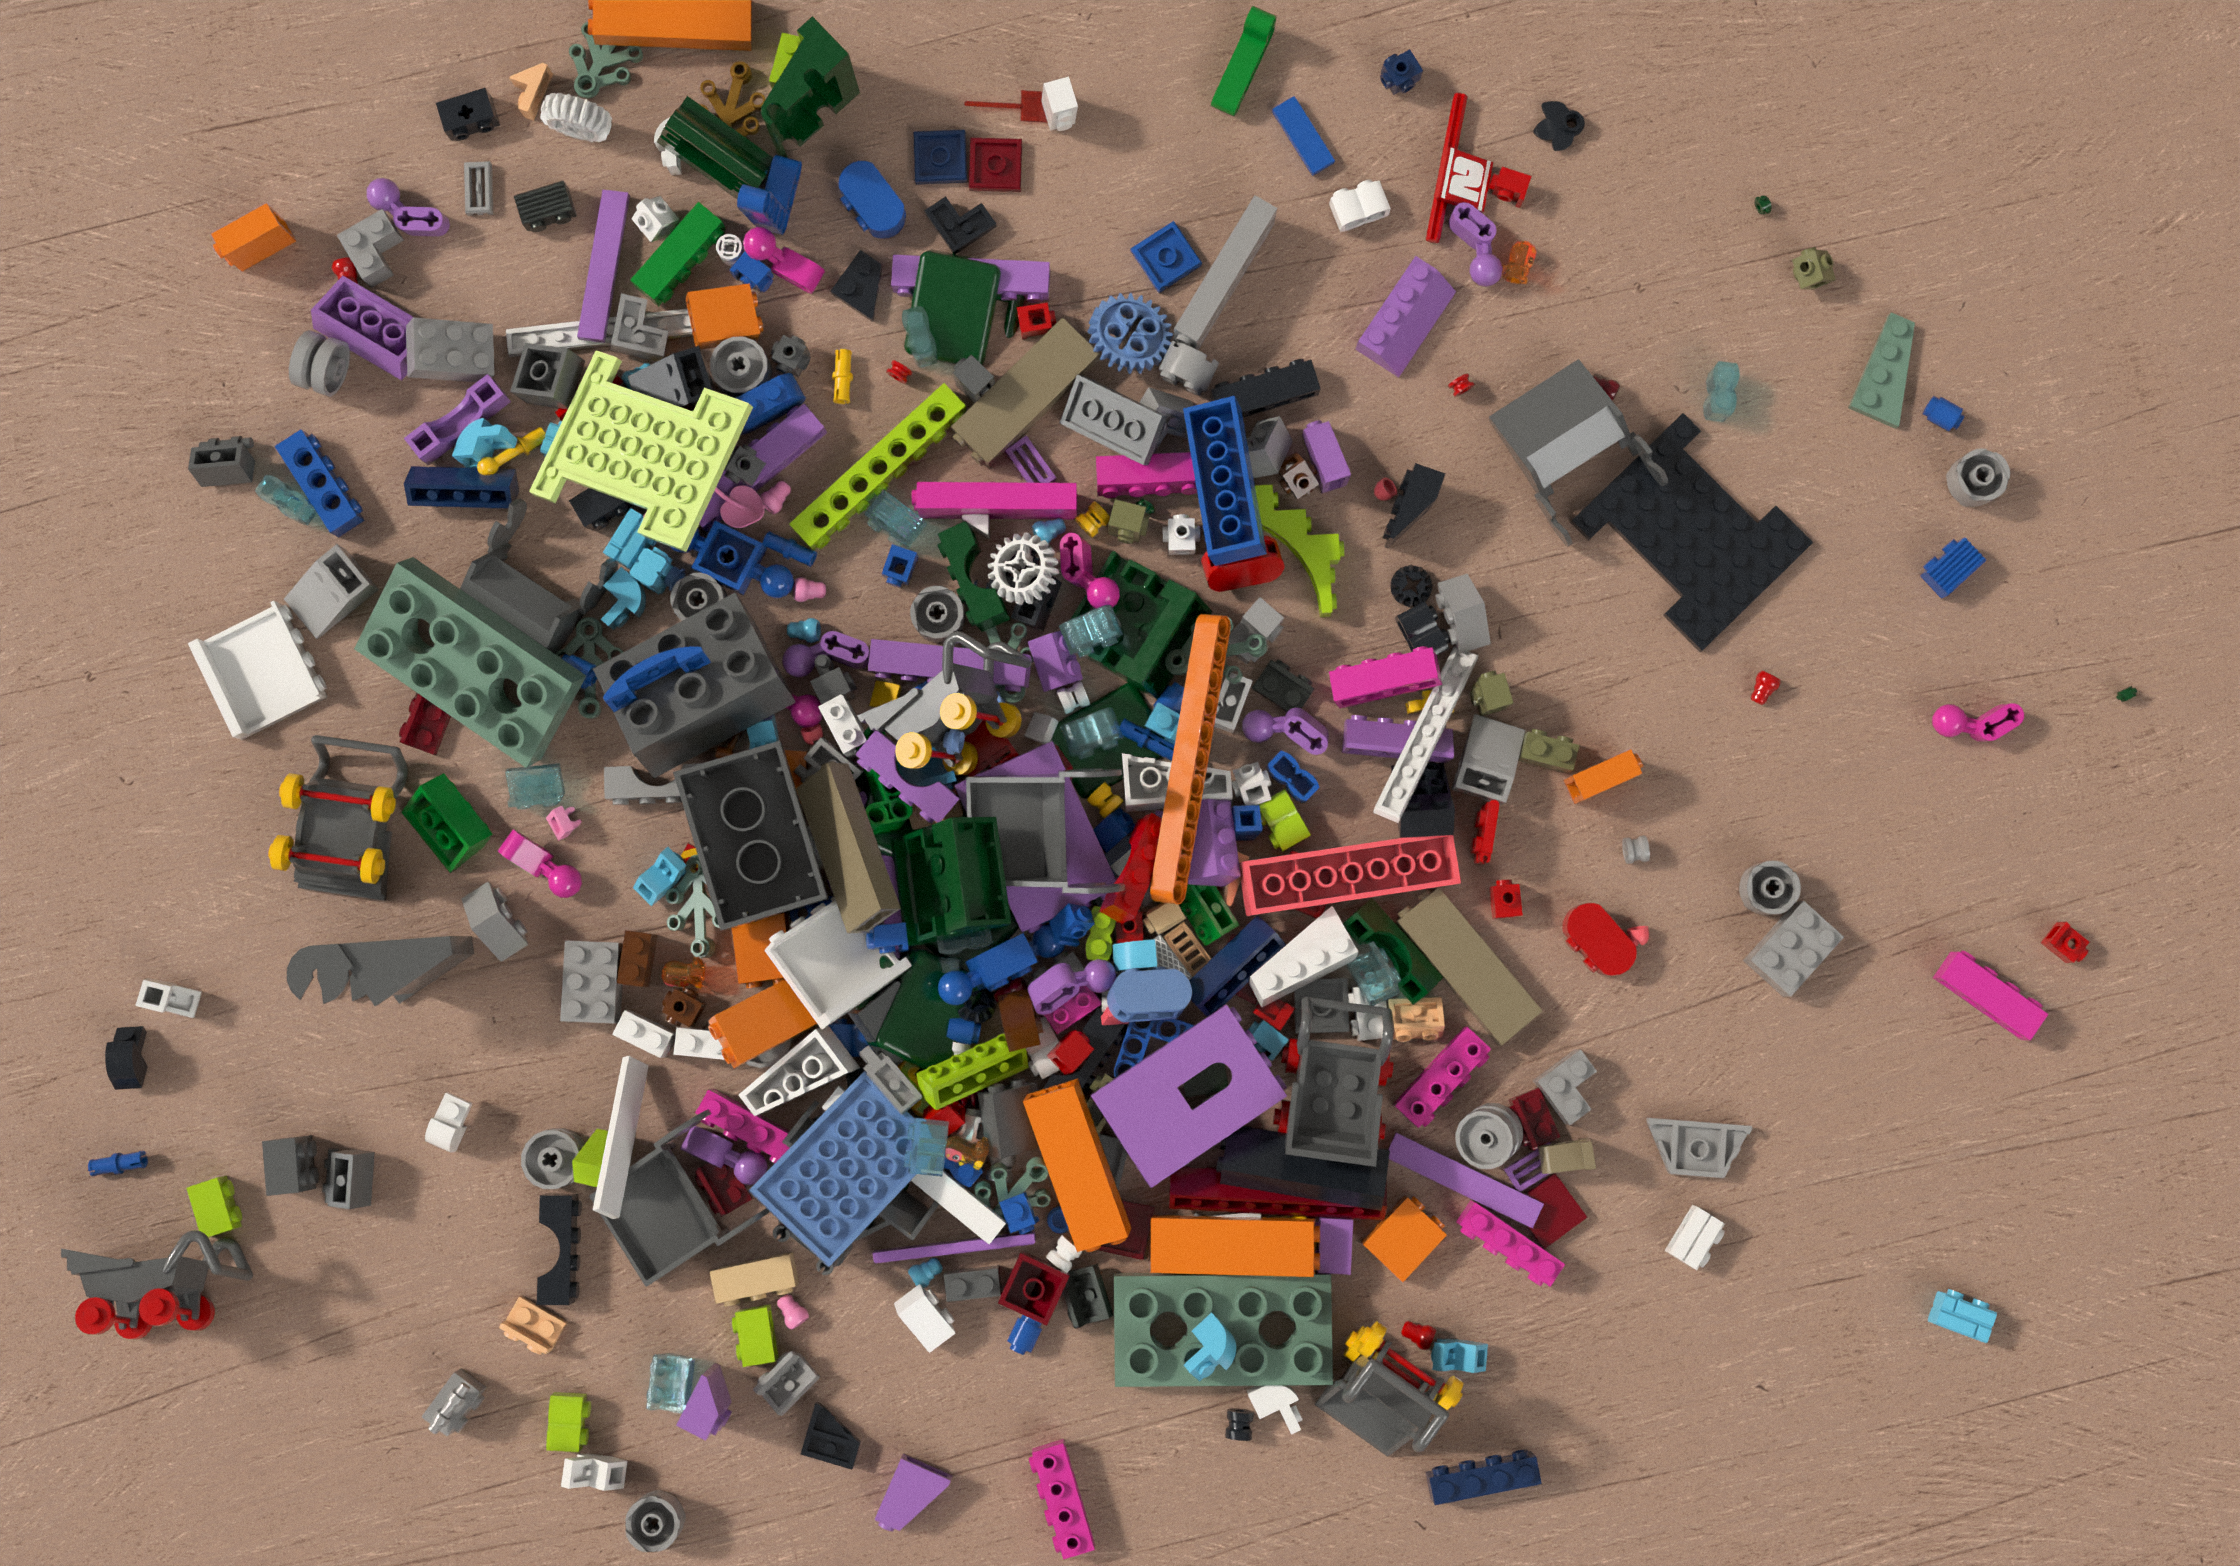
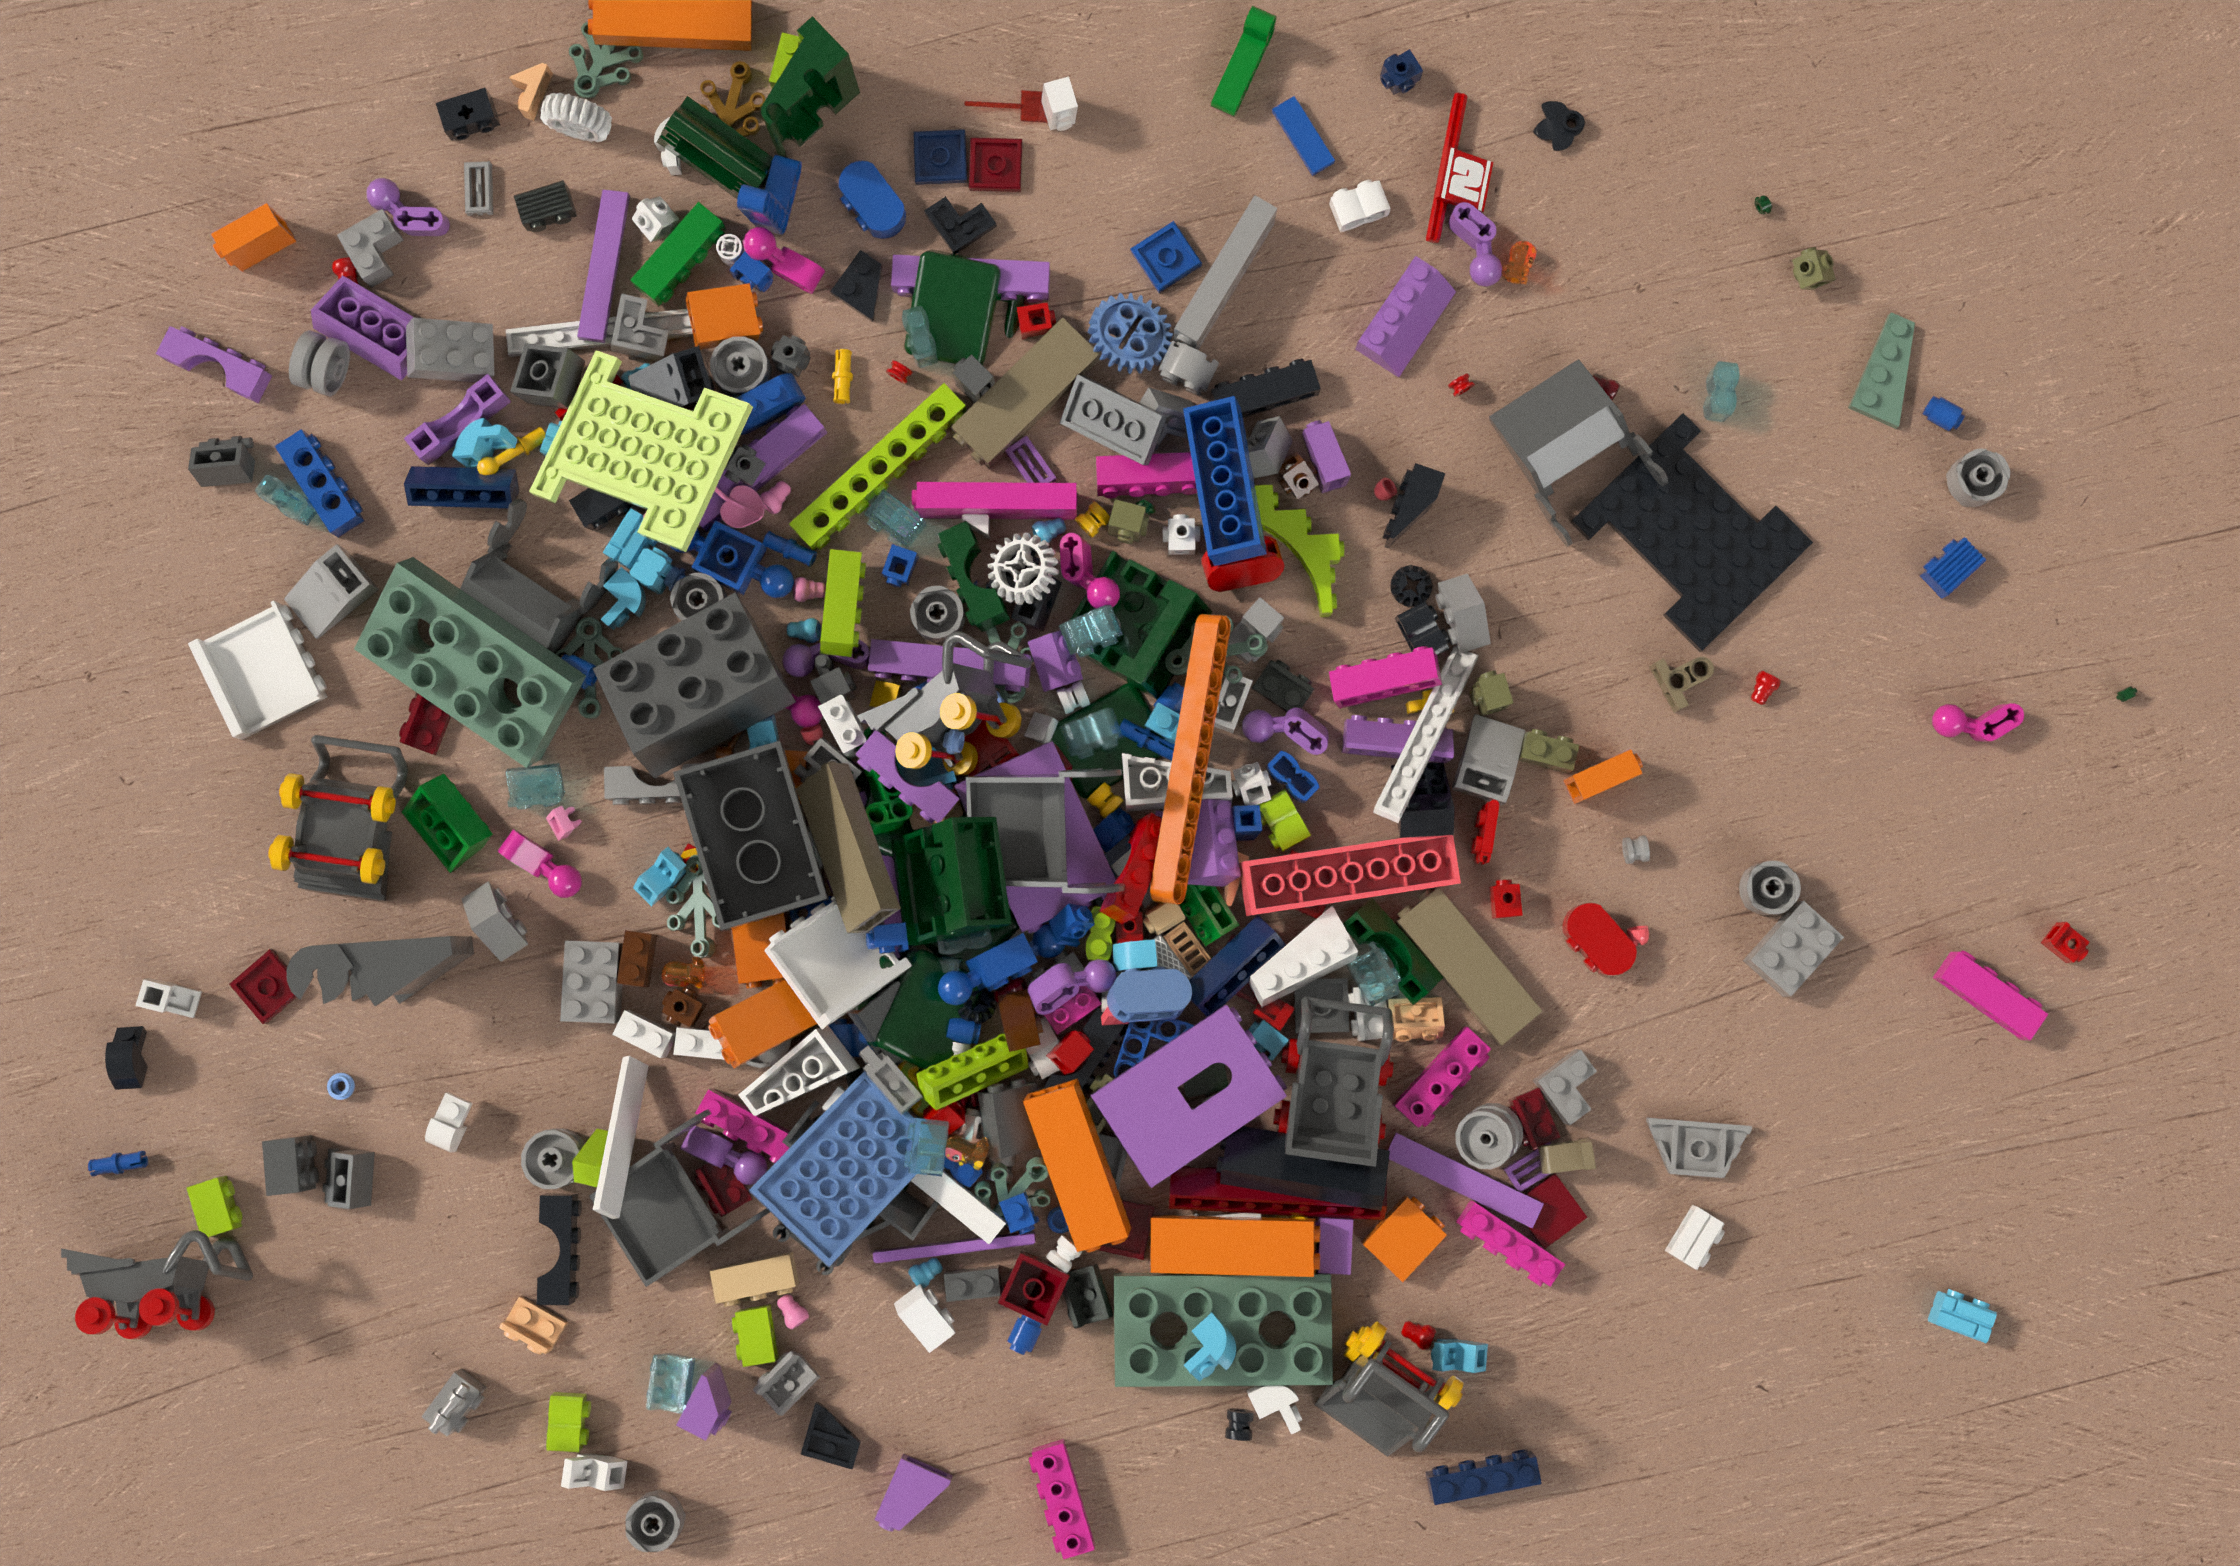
(186, 351): none -> medium lavender arch
(264, 986): none -> dark red tile
(332, 1086): none -> light blue plate
(649, 670): blue slope -> none
(841, 603): none -> lime brick
(1510, 185): red brick -> none
(1685, 674): none -> dark tan tile

